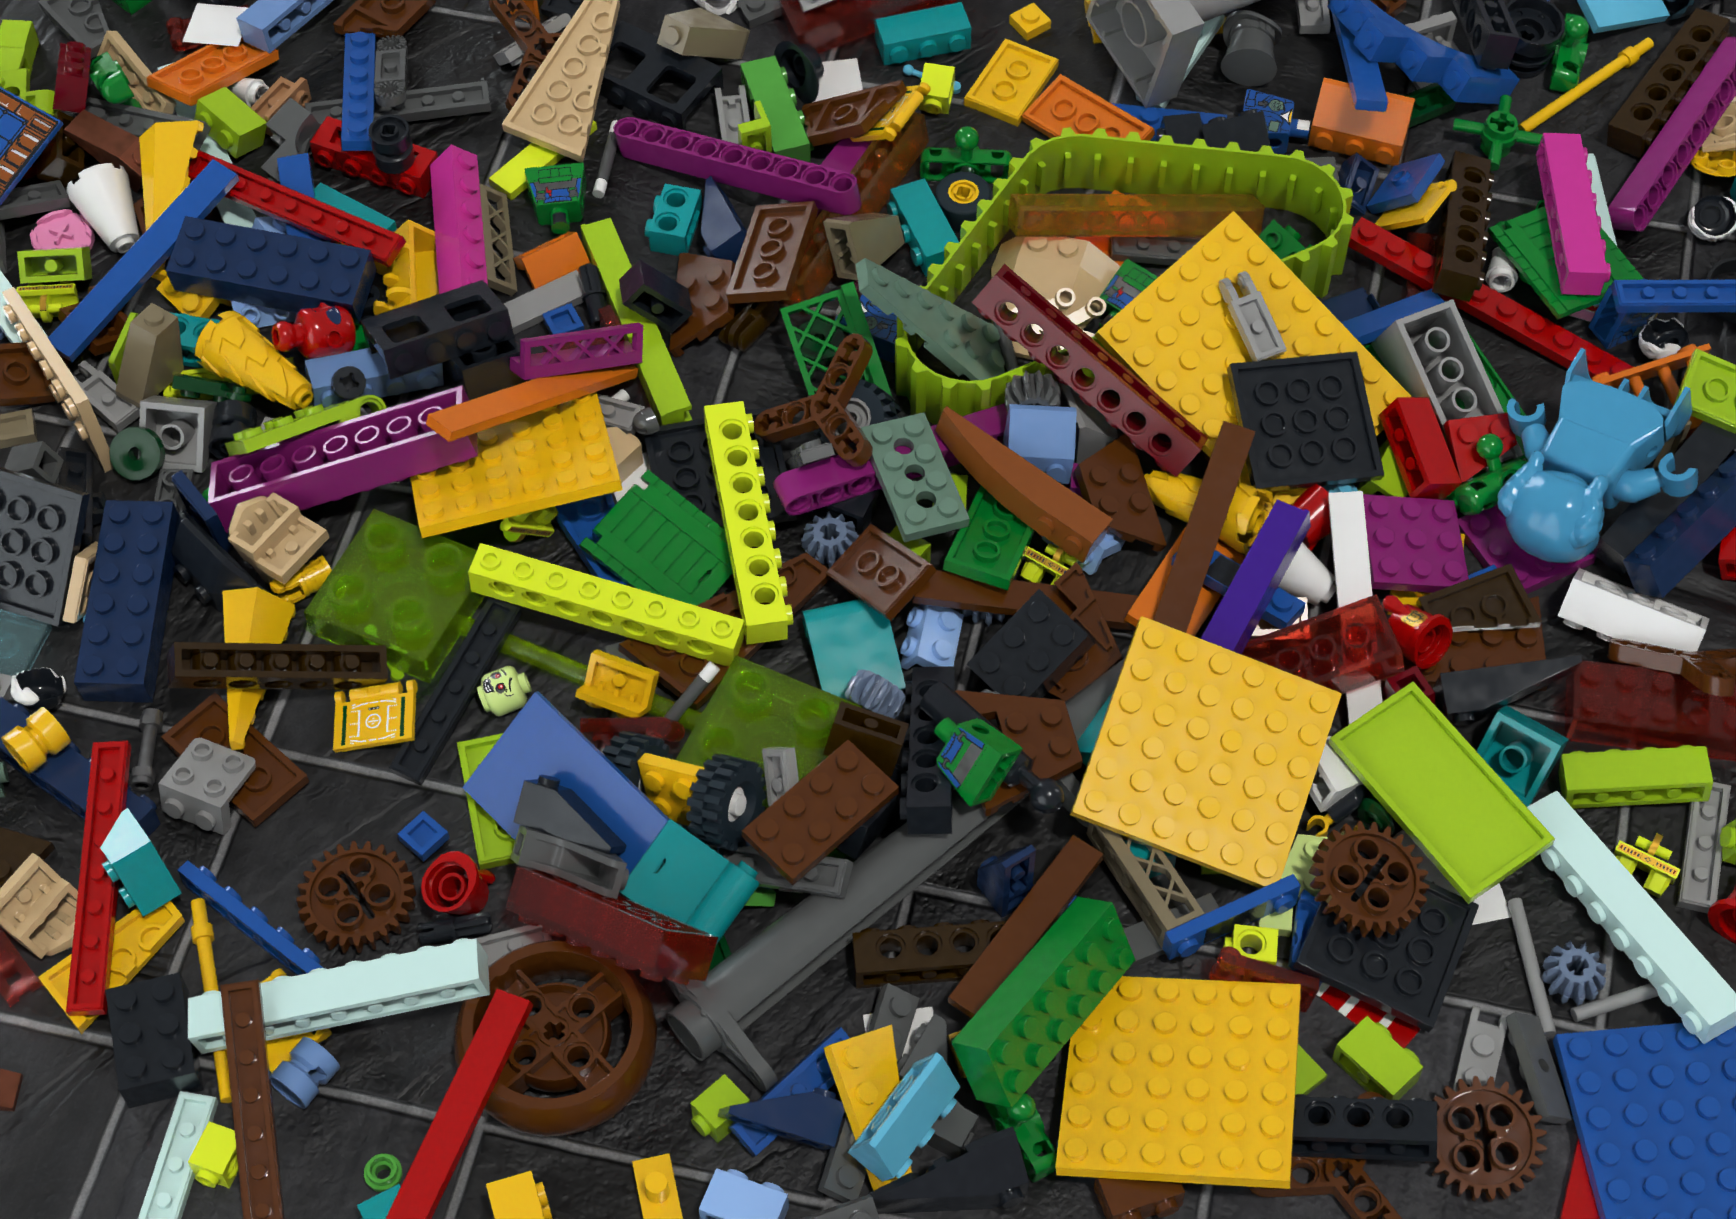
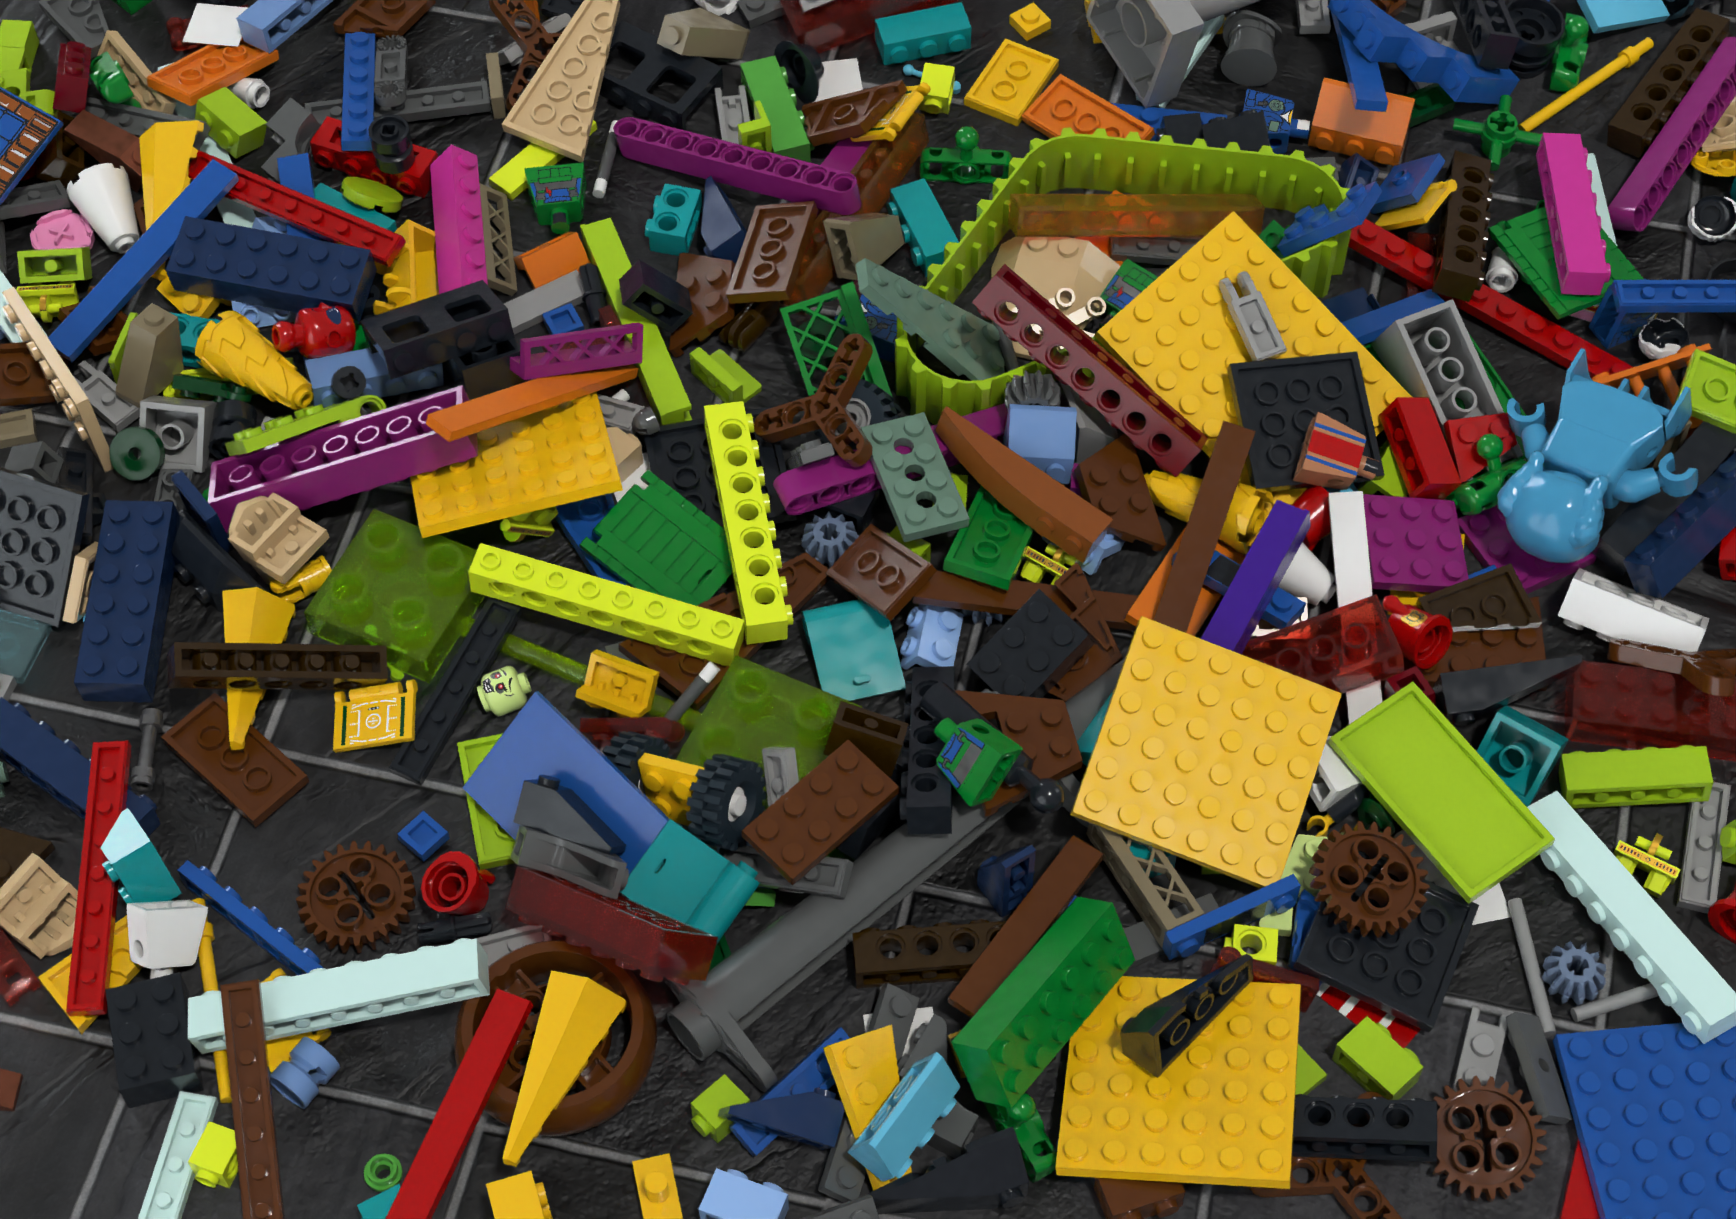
(37, 739): yellow wheel -> none
(38, 688): black hair -> none
(165, 934): none -> white torso
(204, 784): light grey bracket -> none
(278, 95): medium nougat bracket -> none
(371, 193): none -> lime tile
(496, 85): none -> dark tan tile
(569, 1028): none -> yellow wedge
(723, 376): none -> lime panel
(875, 694): sand blue gear -> none
(959, 197): black wheel -> none
(1174, 1022): none -> black wedge
(1318, 224): none -> blue plate
(1333, 455): none -> torso

